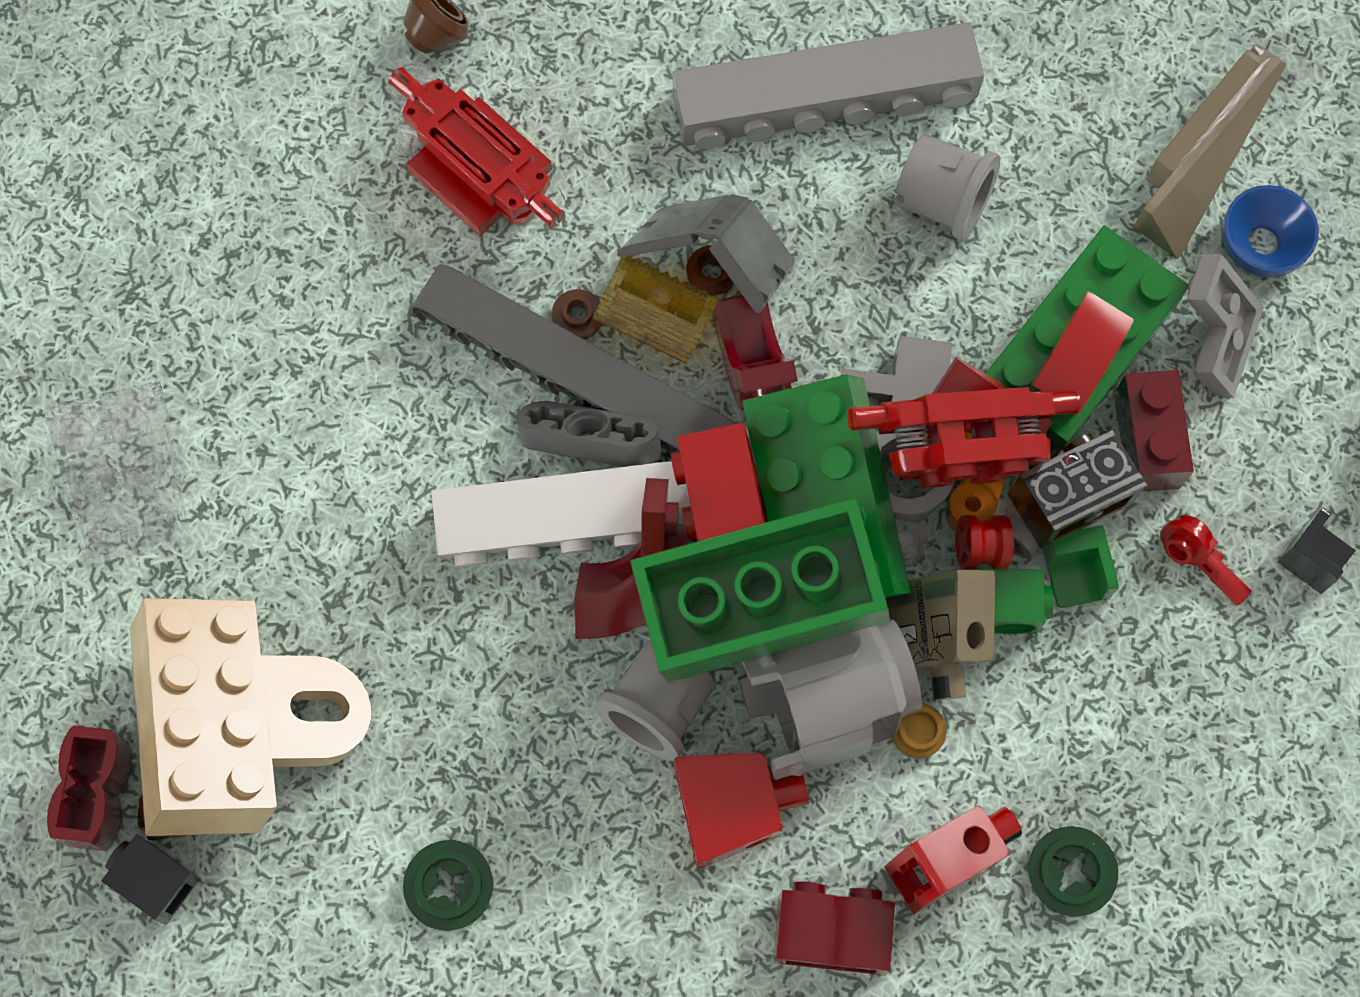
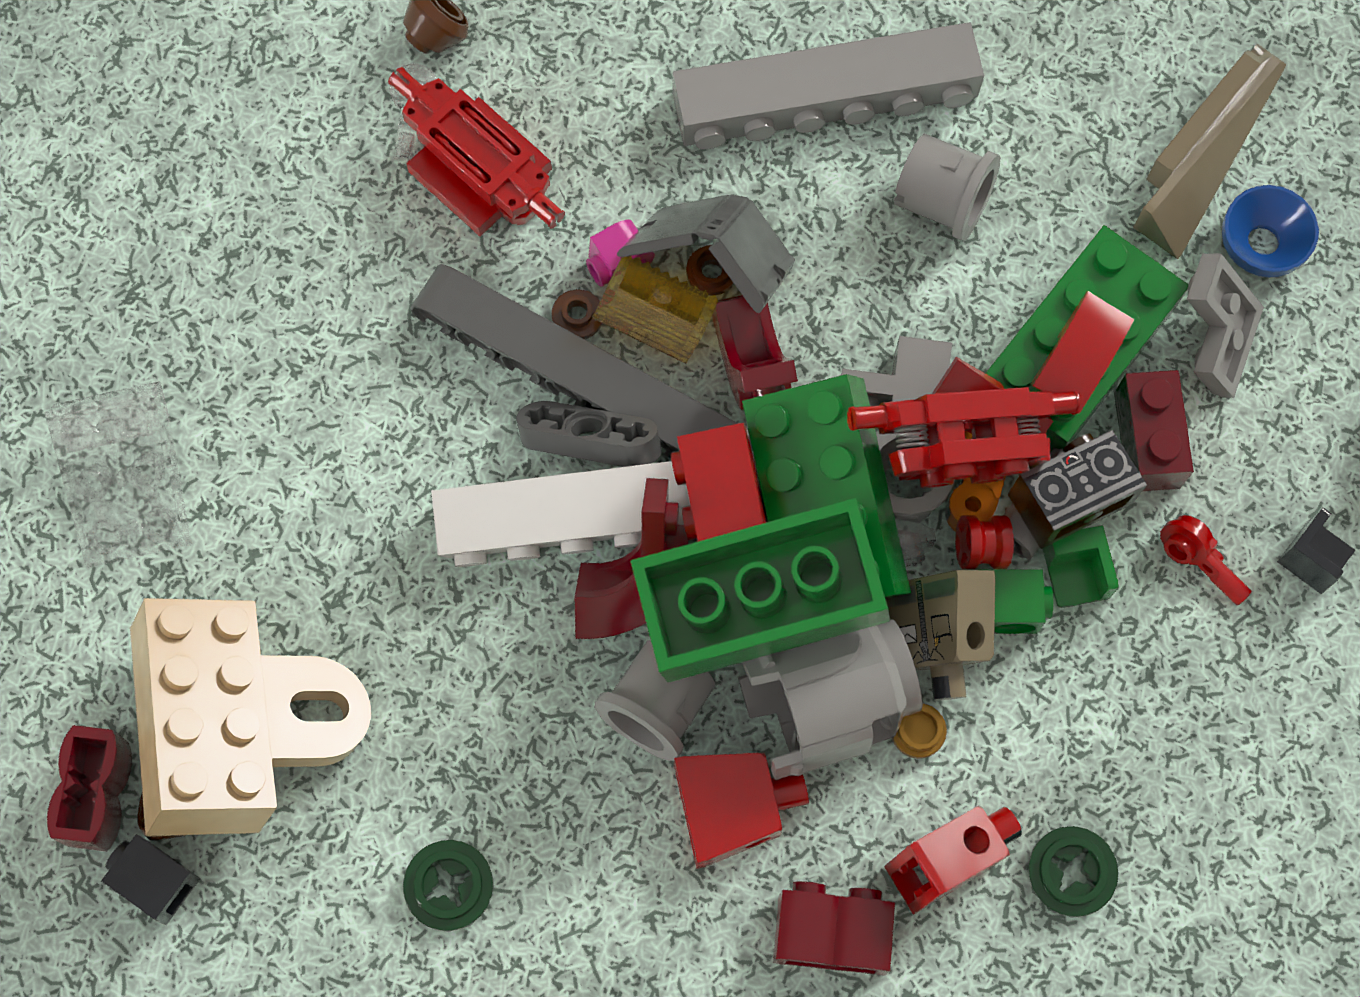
(604, 249): none -> dark pink plate

